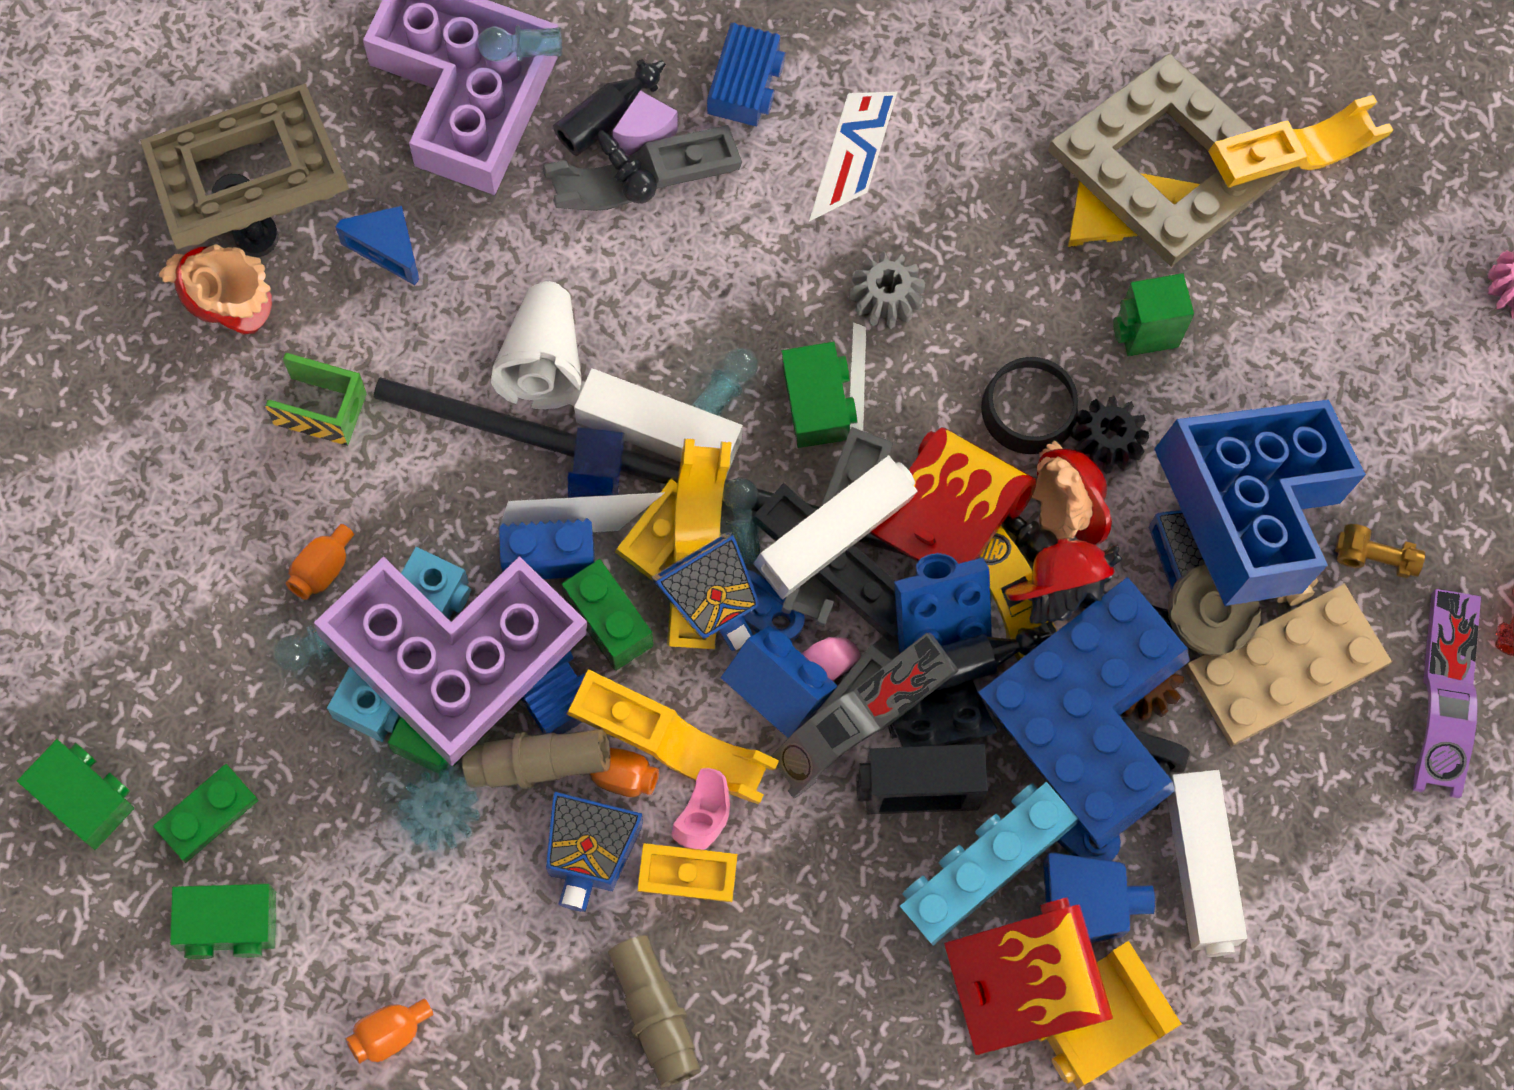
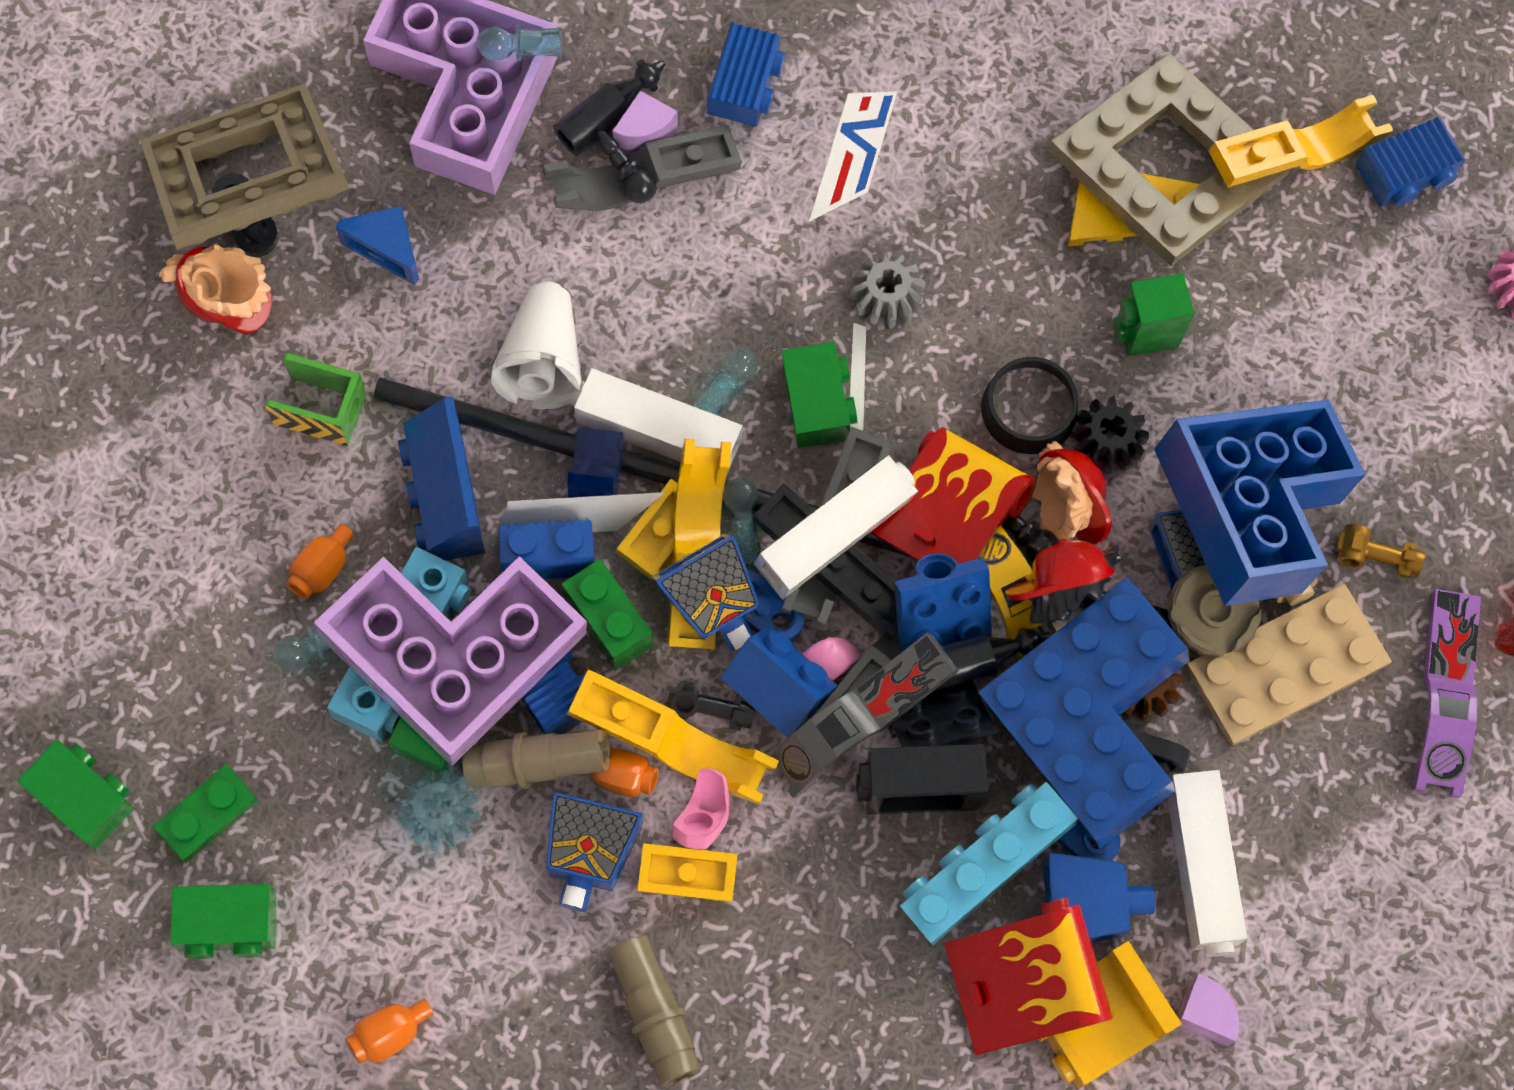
(441, 483): none -> blue slope
(687, 701): none -> black bar
(1209, 1011): none -> lavender brick
(1410, 162): none -> blue brick

